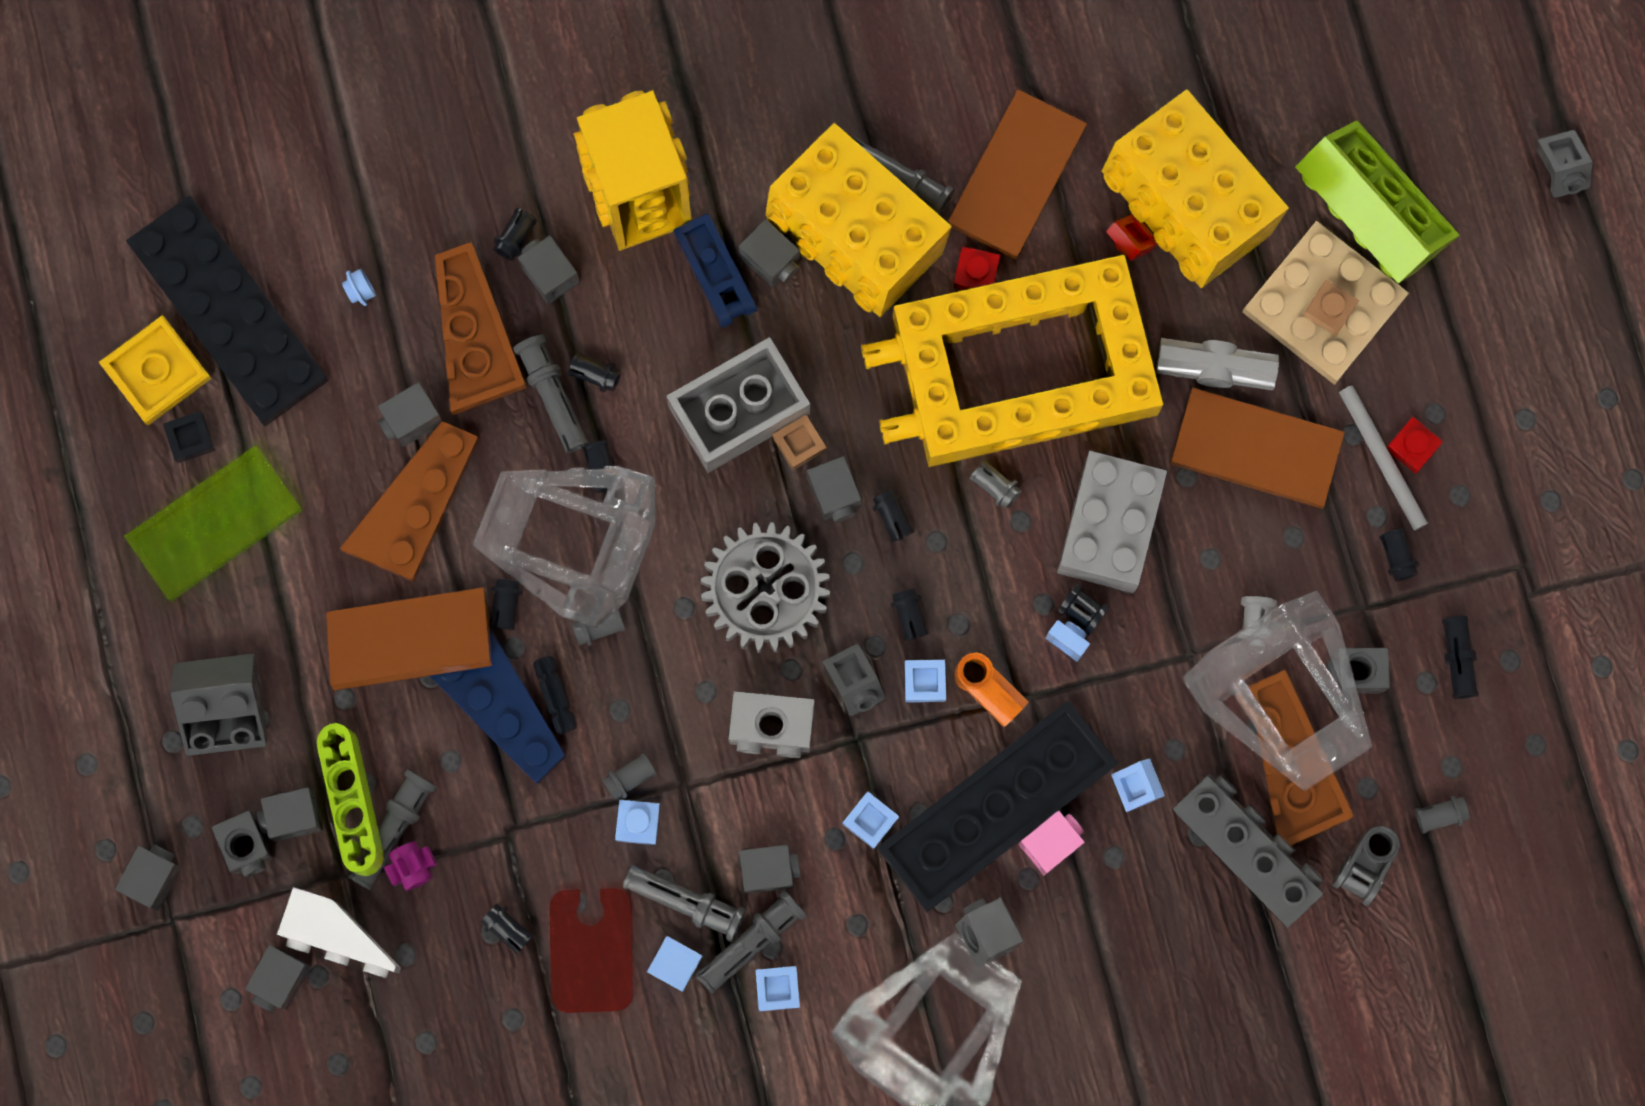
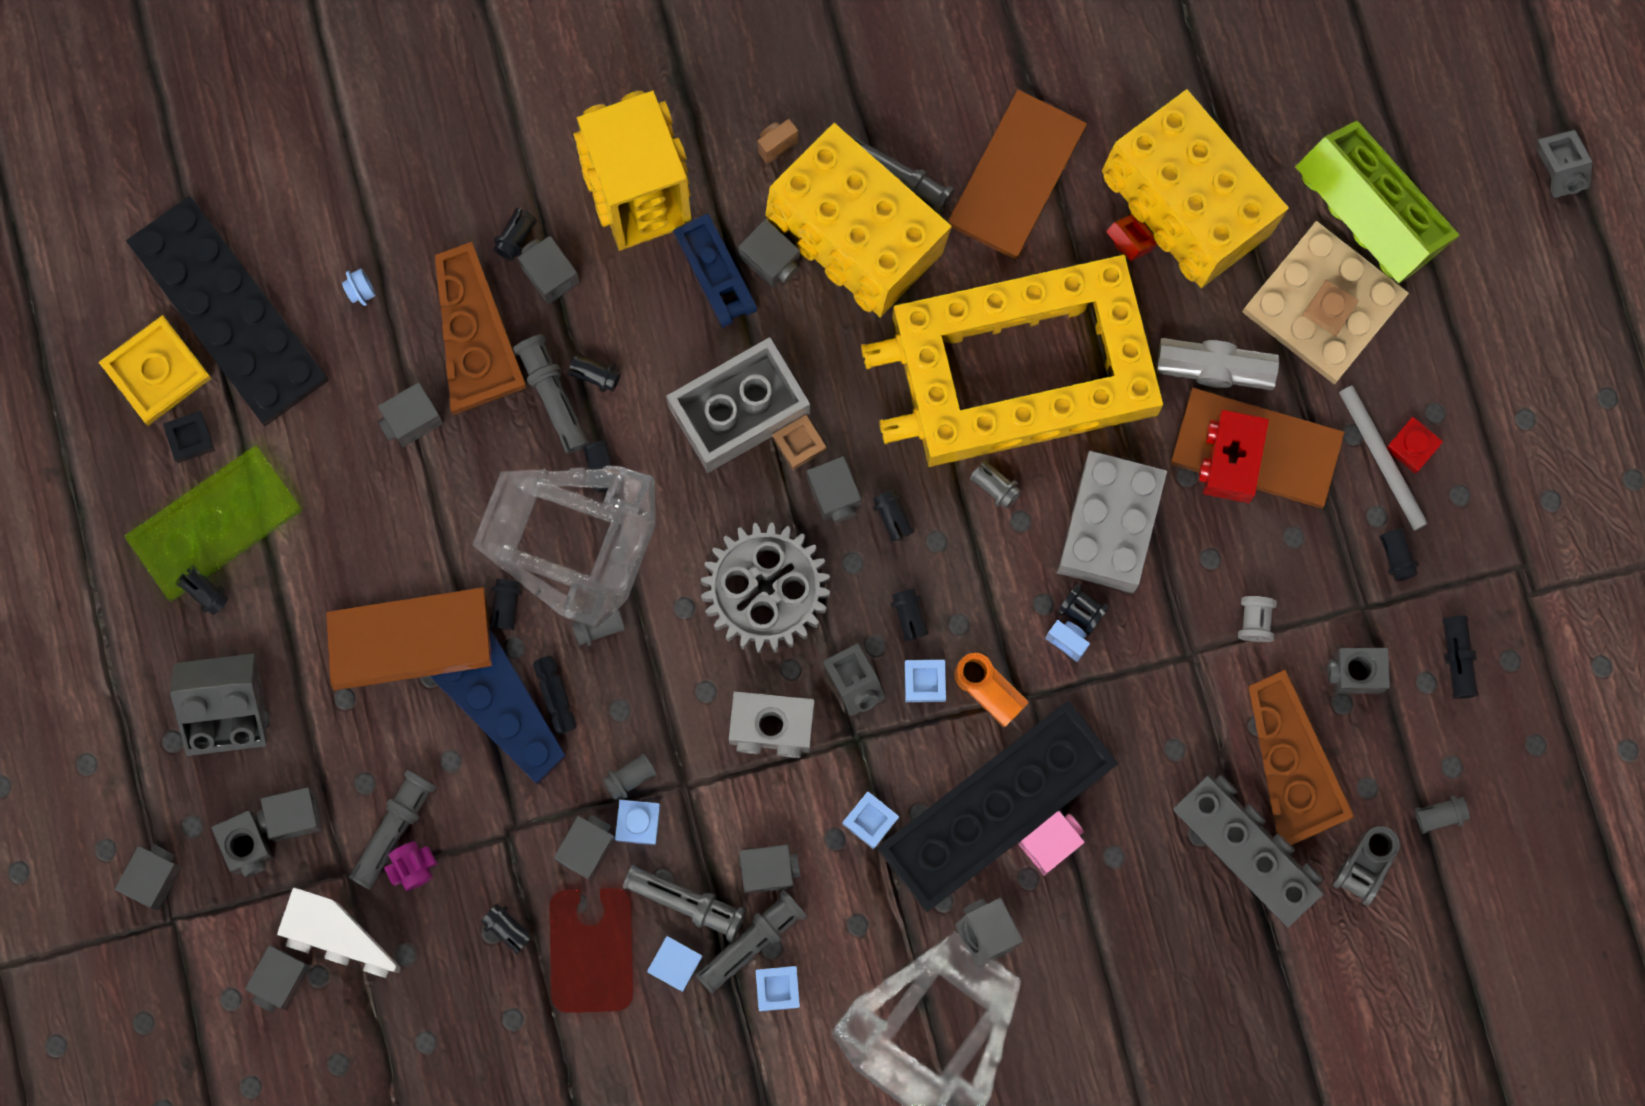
(202, 590): none -> black pin
(344, 801): lime beam -> none
(411, 510): dark orange wing -> none
(585, 846): none -> dark grey brick
(776, 140): none -> medium nougat plate
(975, 269): red plate -> none
(1138, 785): light blue plate -> none
(1231, 662): clear windscreen -> none
(1247, 437): none -> red brick

